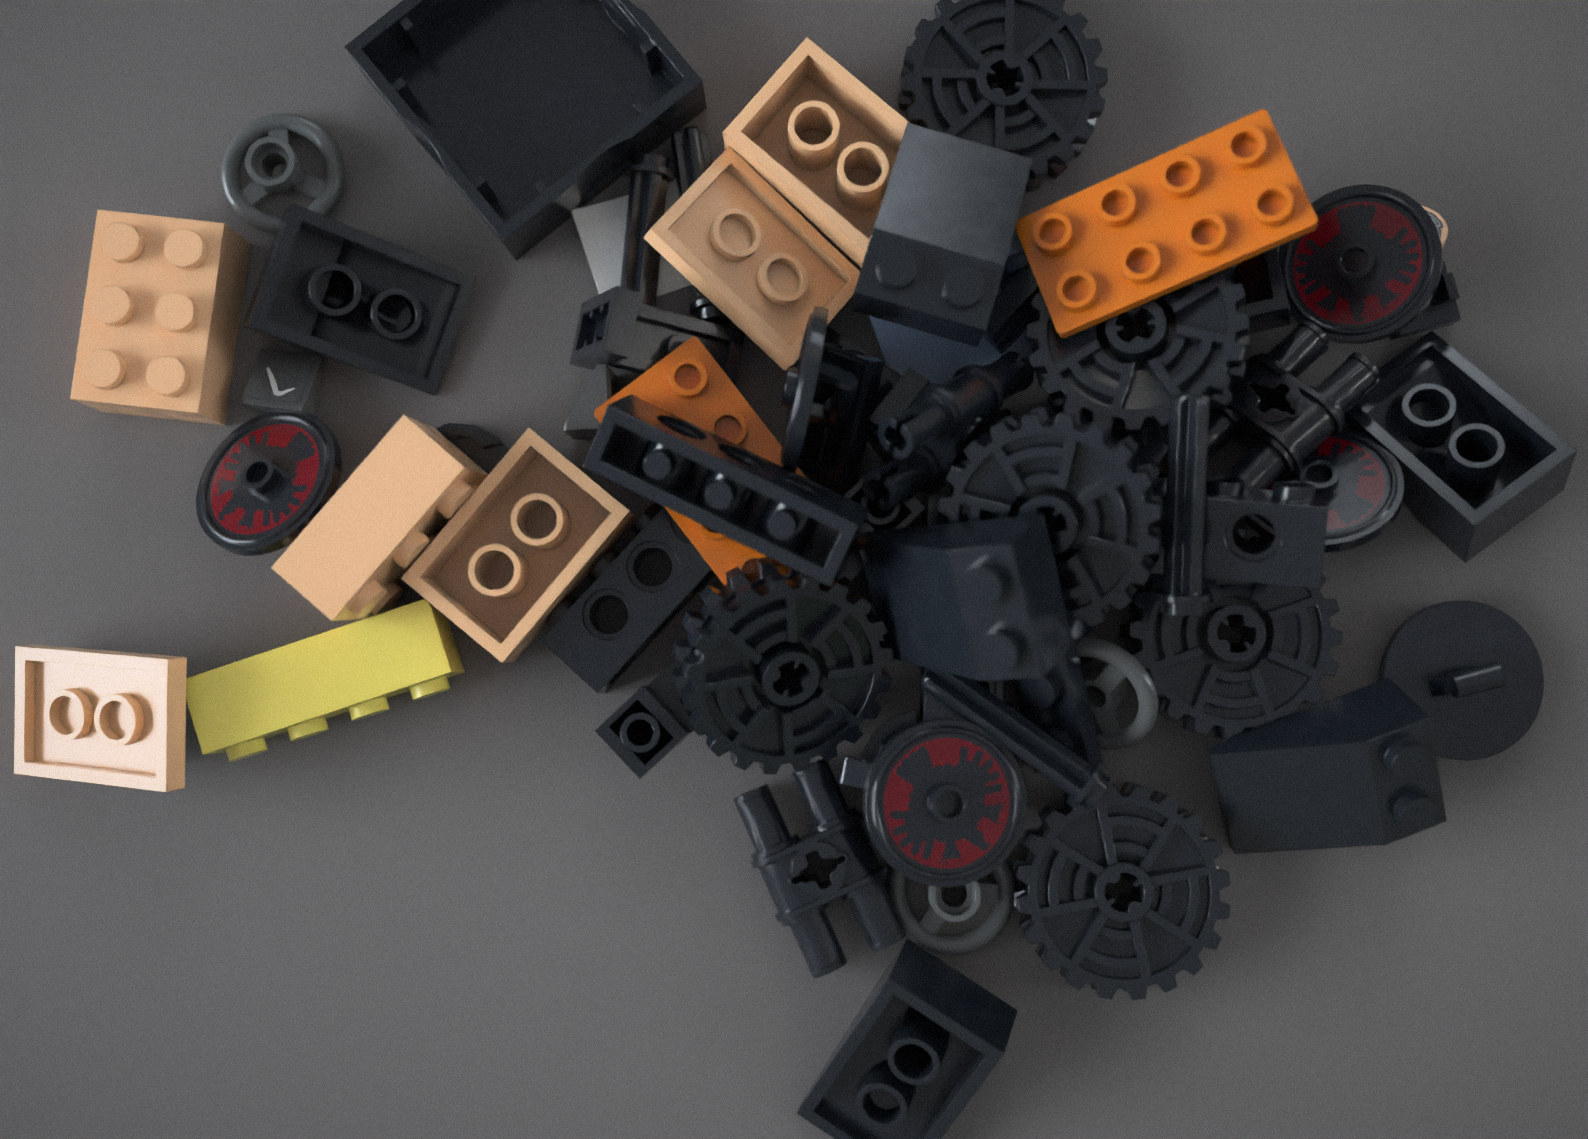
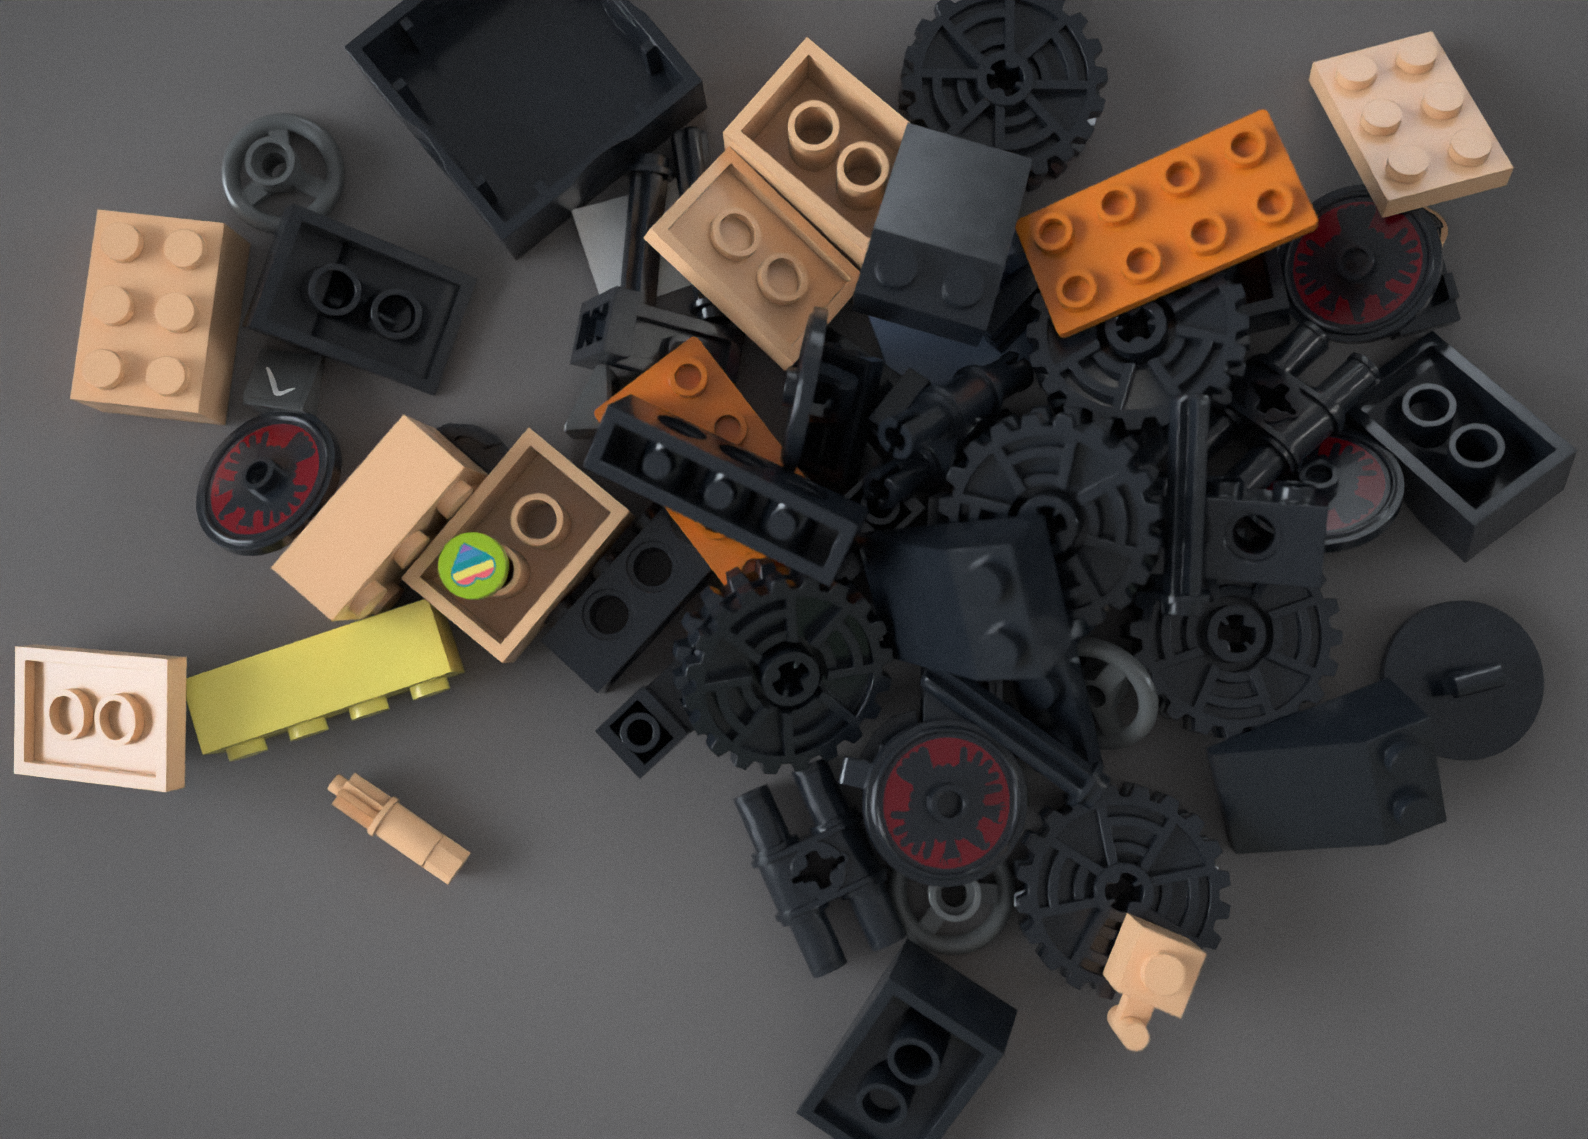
(398, 826): none -> light nougat piece
(473, 566): none -> lime tile
(1150, 971): none -> light nougat brick
(1409, 124): none -> light nougat plate

